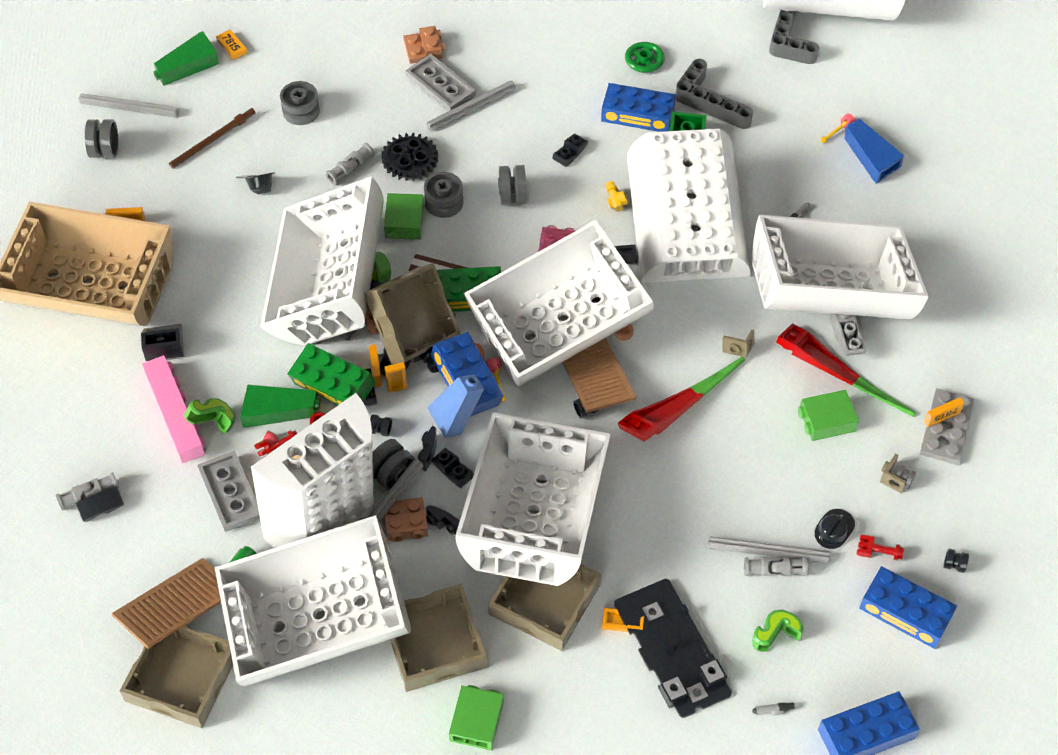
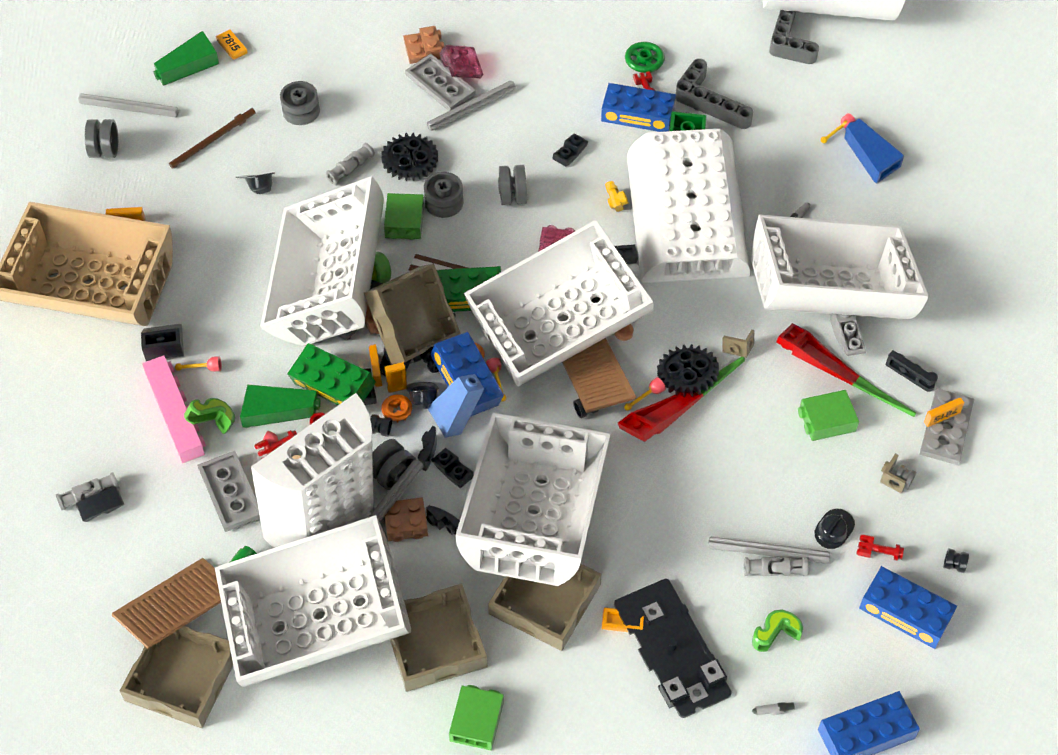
(213, 364): none -> hinge
(393, 402): none -> orange gear
(422, 393): none -> black piece
(461, 61): none -> clear pink plate
(644, 80): none -> red hinge
(656, 386): none -> hinge
(688, 370): none -> black gear
(911, 371): none -> black plate

